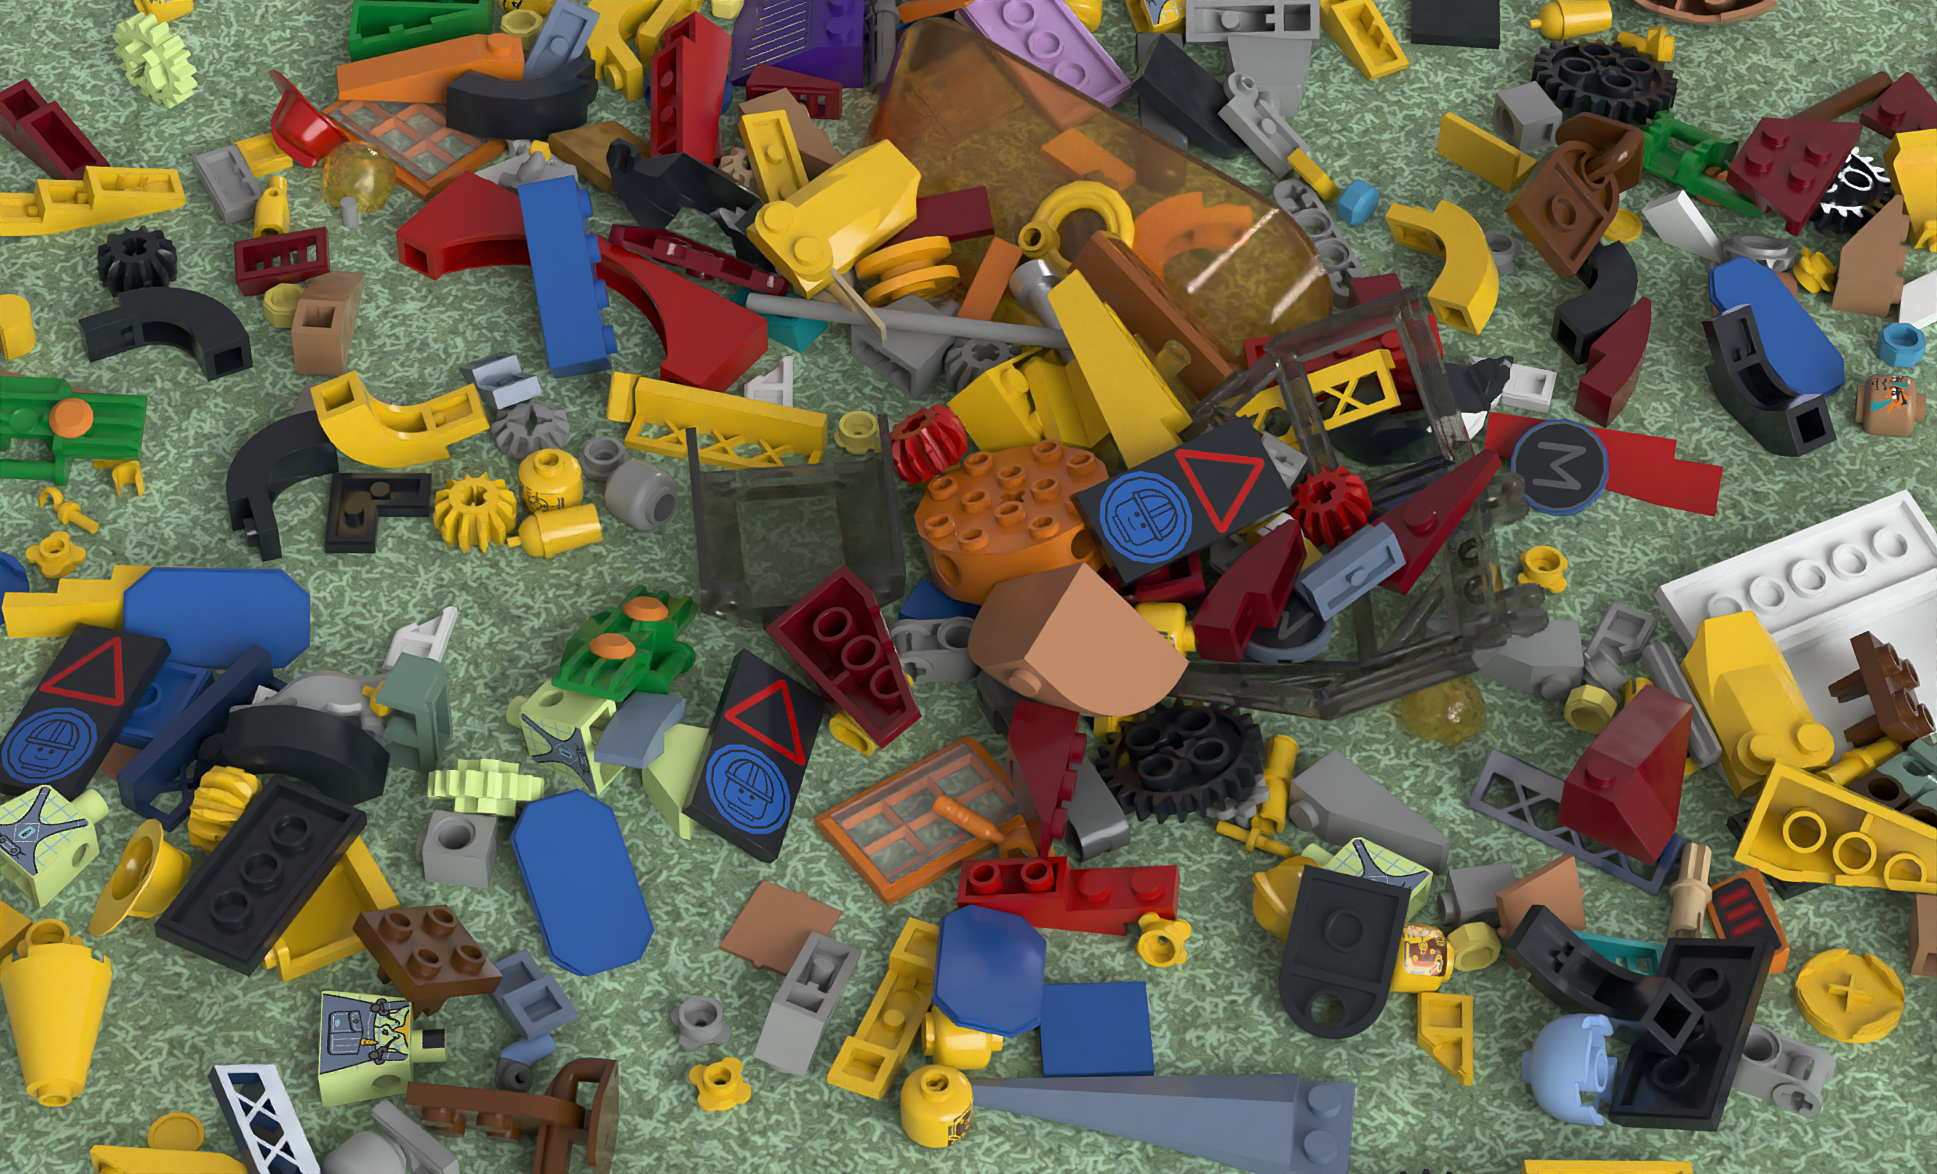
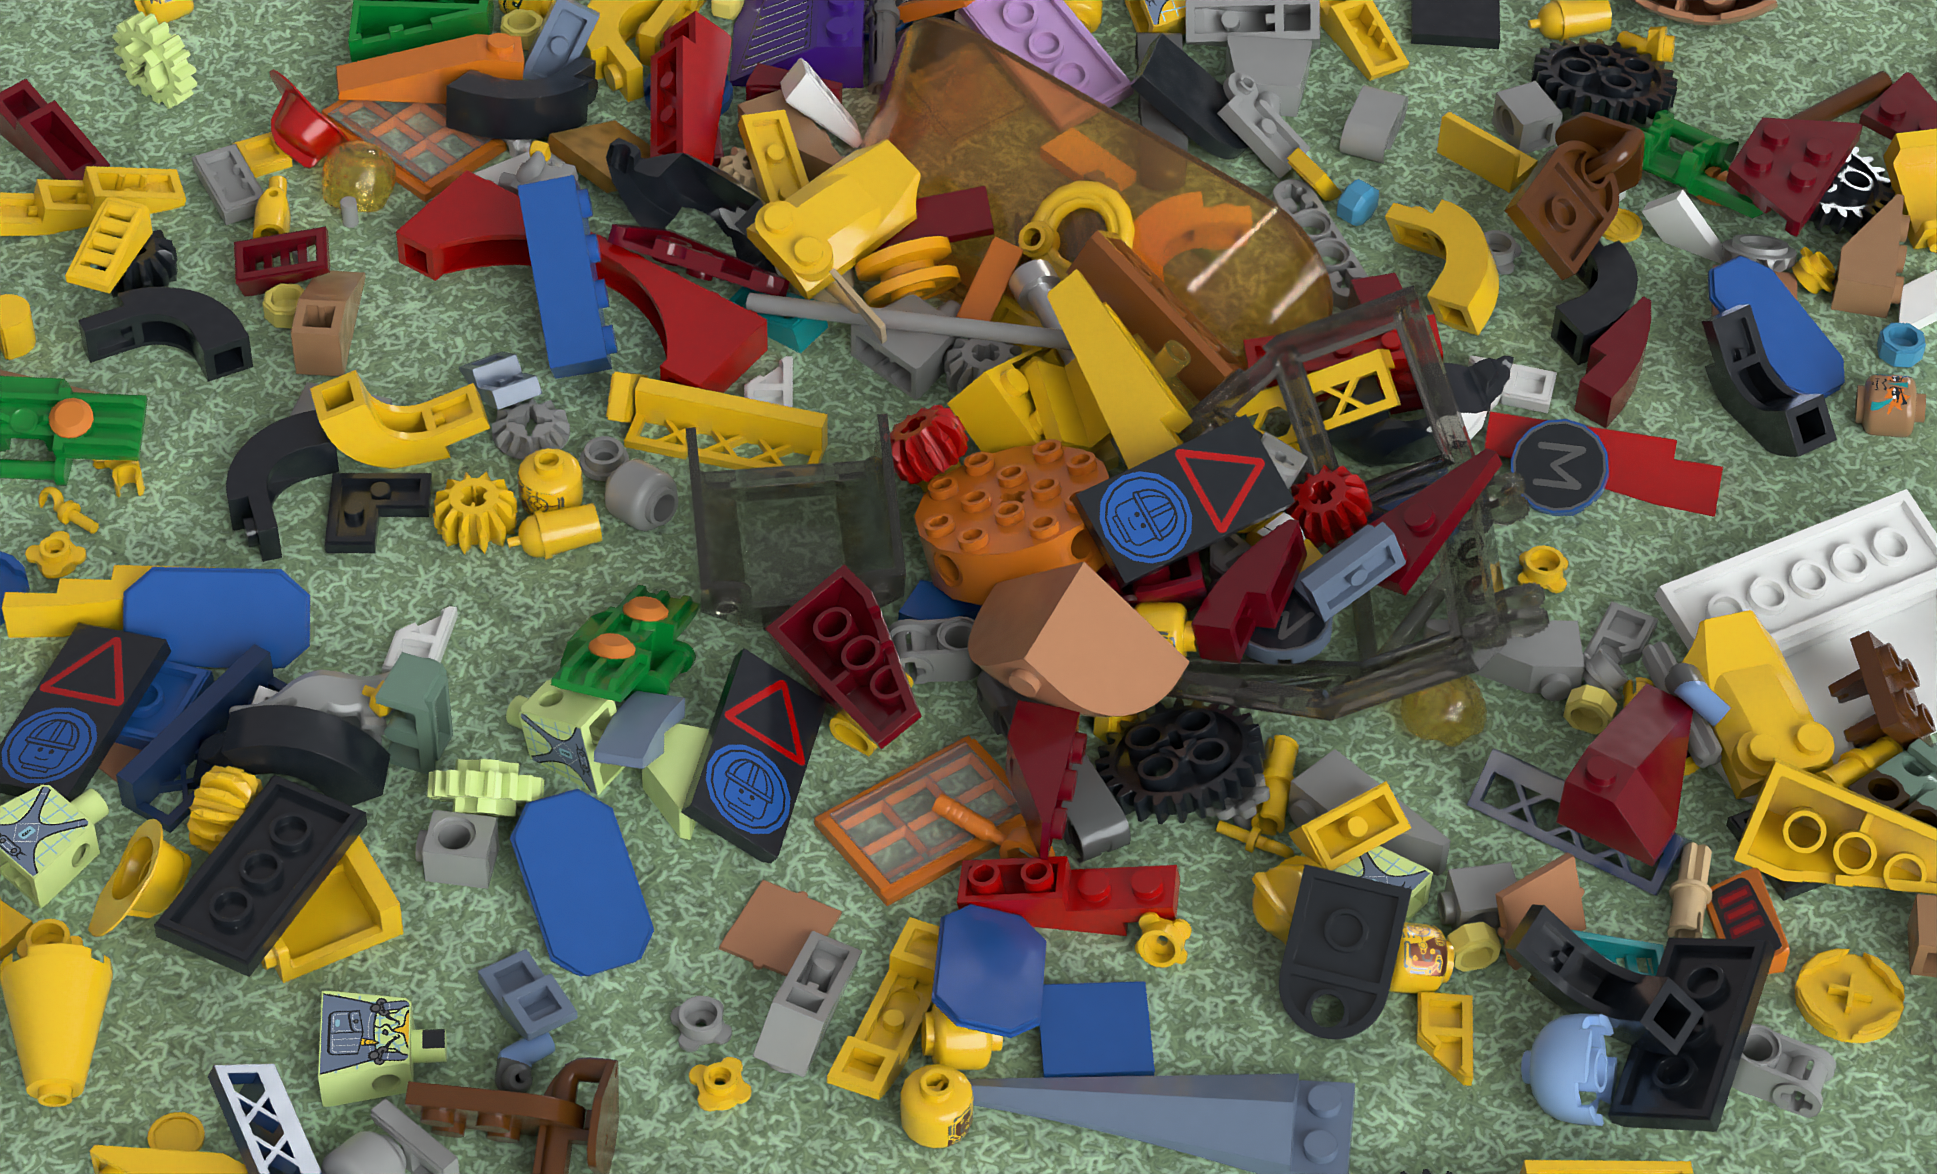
(115, 218): none -> yellow slope
(426, 955): reddish brown plate -> none
(812, 97): none -> white slope
(856, 432): light yellow plate -> none
(1352, 828): none -> yellow slope
(1373, 123): none -> light grey beam
(1688, 684): none -> medium blue arm

